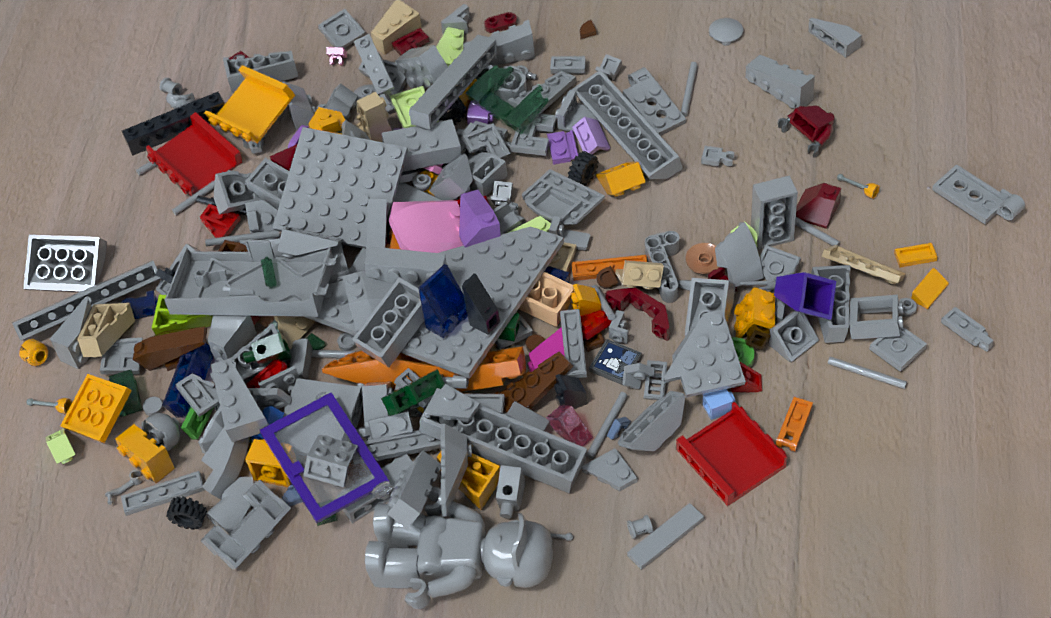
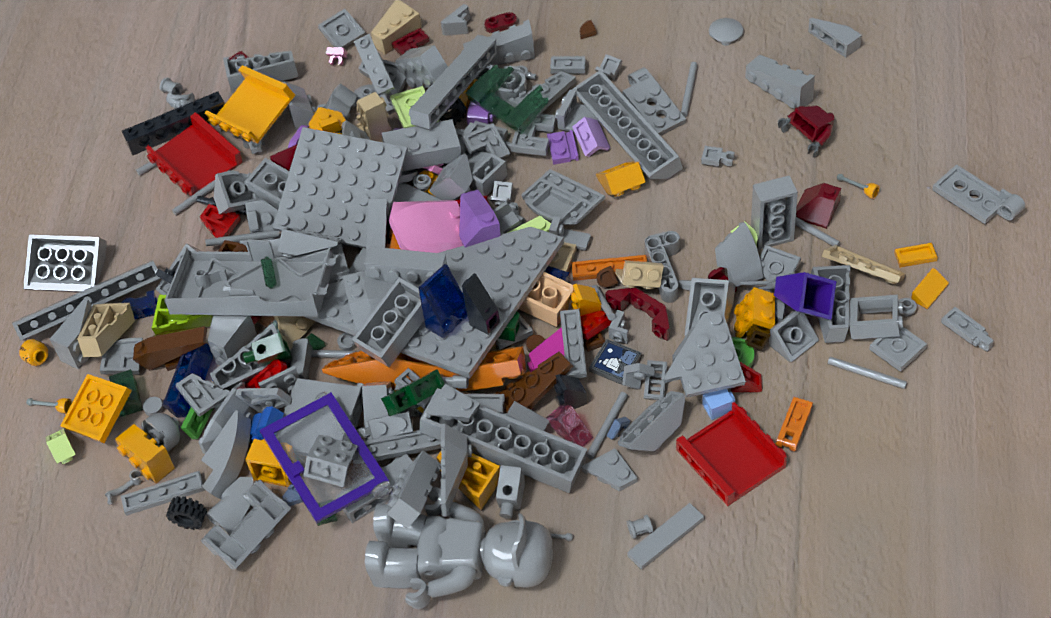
(238, 408): light grey wedge -> none
(451, 44): yellowish green wing -> none
(583, 168): black tyre -> none
(702, 258): nougat dish -> none

